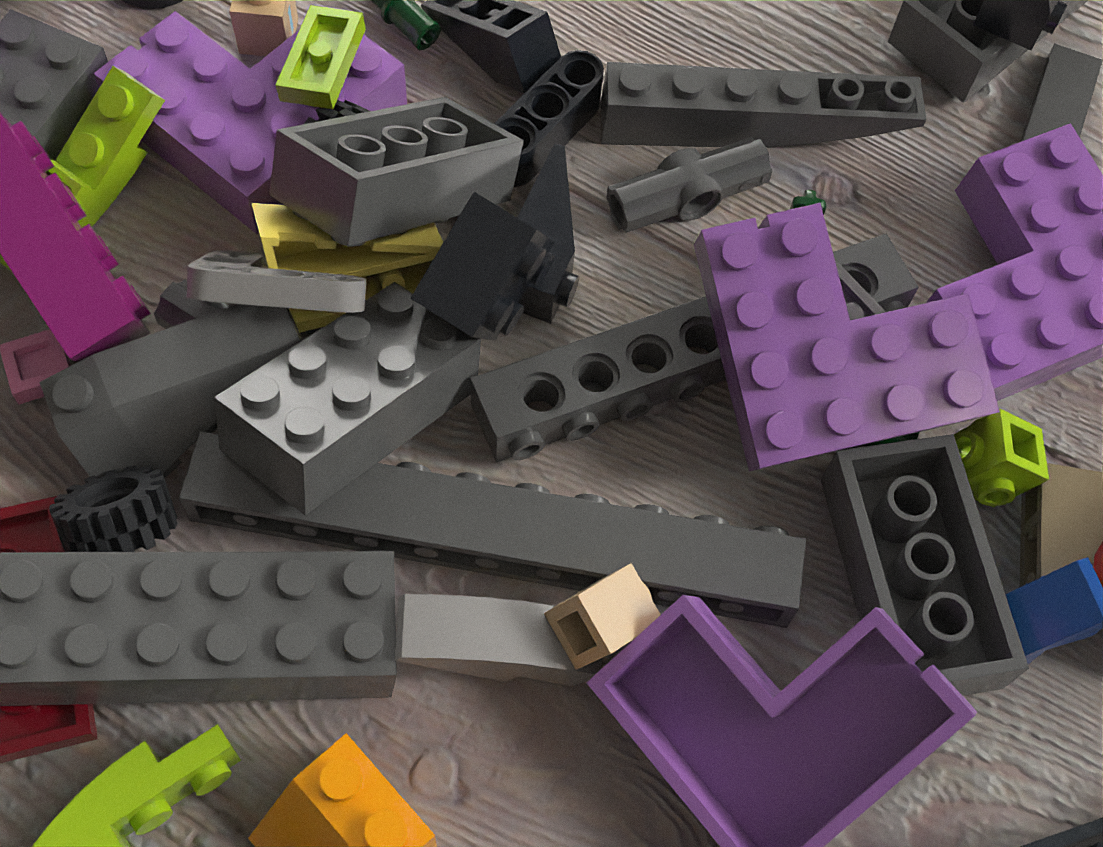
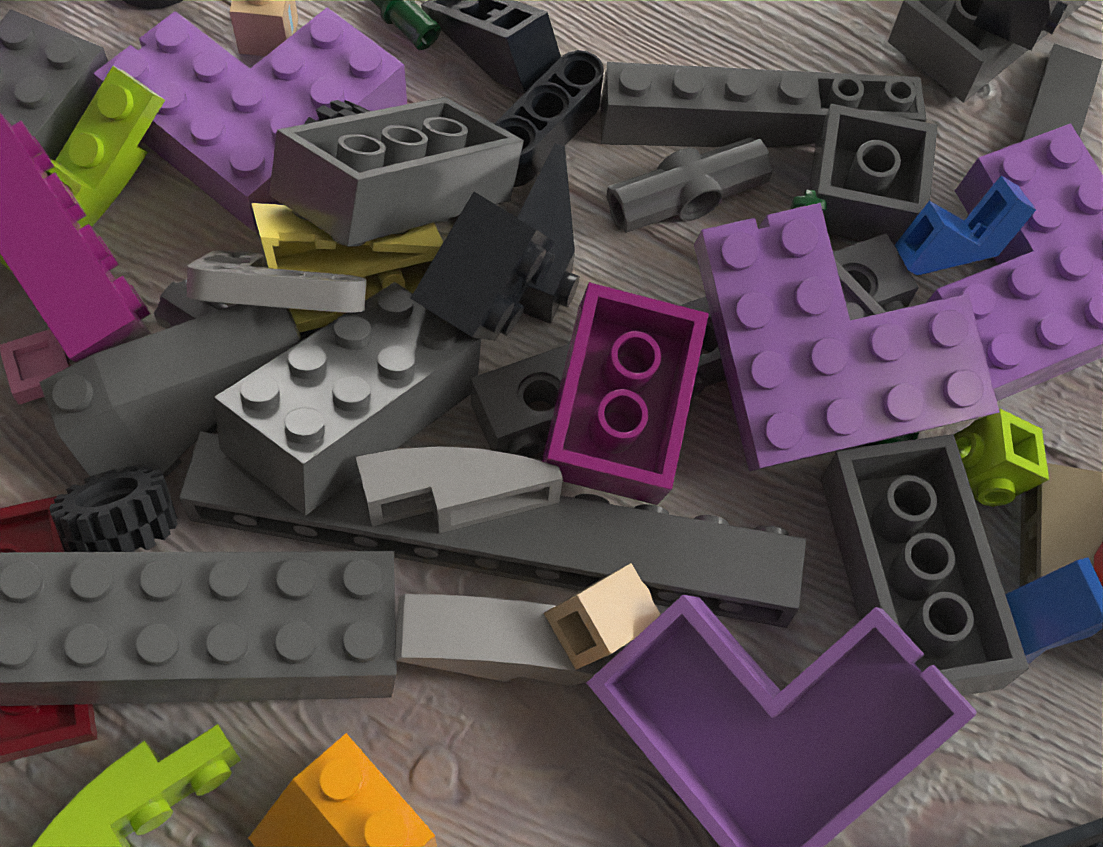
(321, 57): lime plate -> none
(455, 484): none -> light grey slope
(625, 394): none -> magenta brick
(872, 172): none -> dark grey brick
(944, 241): none -> blue slope

